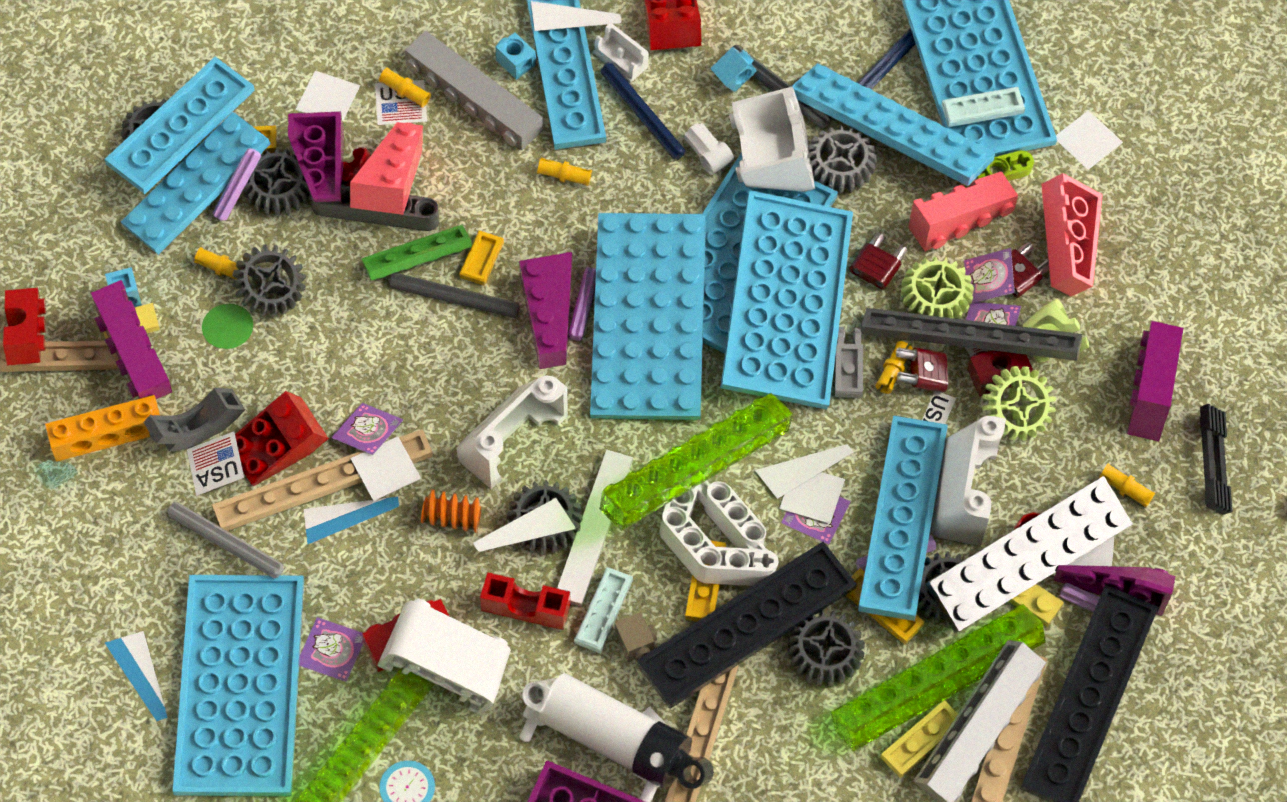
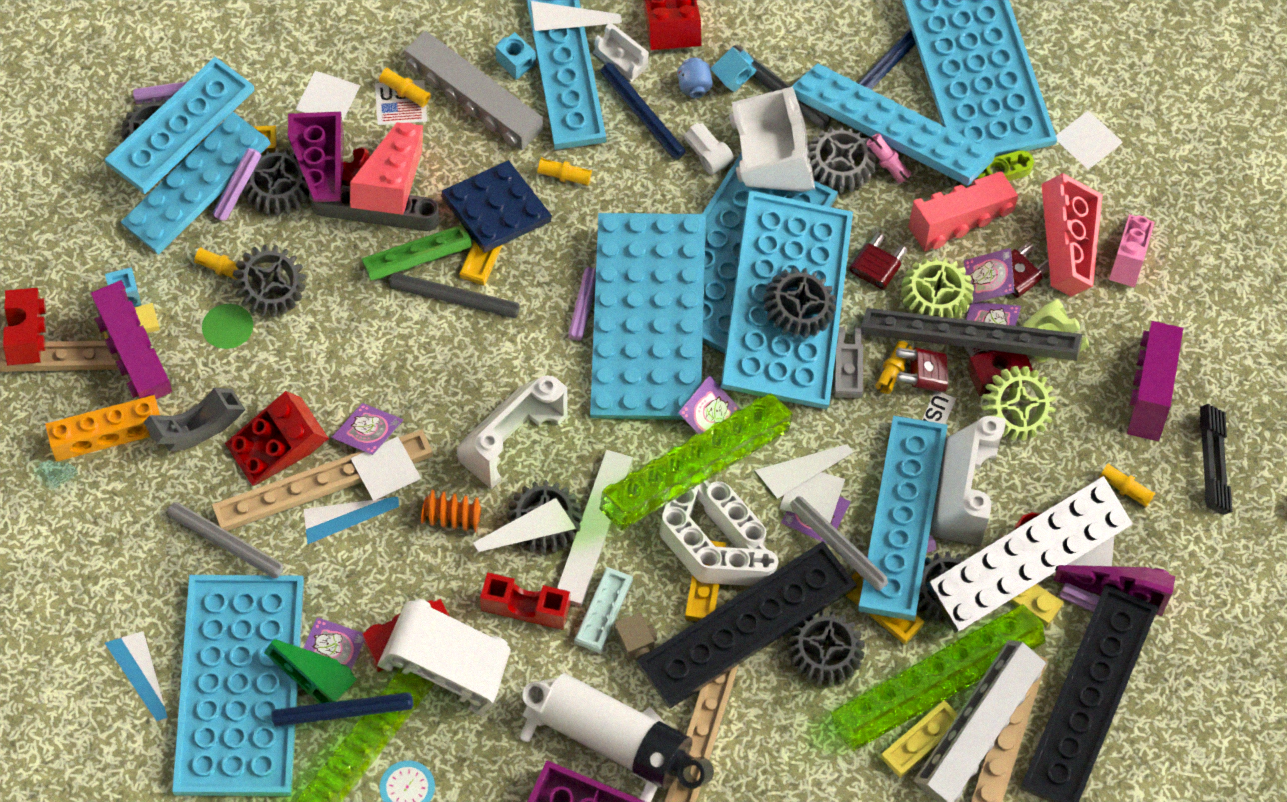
(158, 92): none -> lavender axle
(215, 463): sticker -> none
(315, 673): none -> green slope
(342, 709): none -> dark blue axle
(496, 206): none -> dark blue plate
(547, 300): magenta wedge -> none
(694, 77): none -> medium blue head
(708, 406): none -> sticker
(812, 296): none -> dark grey gear
(839, 543): none -> light grey axle
(888, 158): none -> bright pink pin
(983, 106): light aqua plate -> none
(1132, 250): none -> bright pink slope

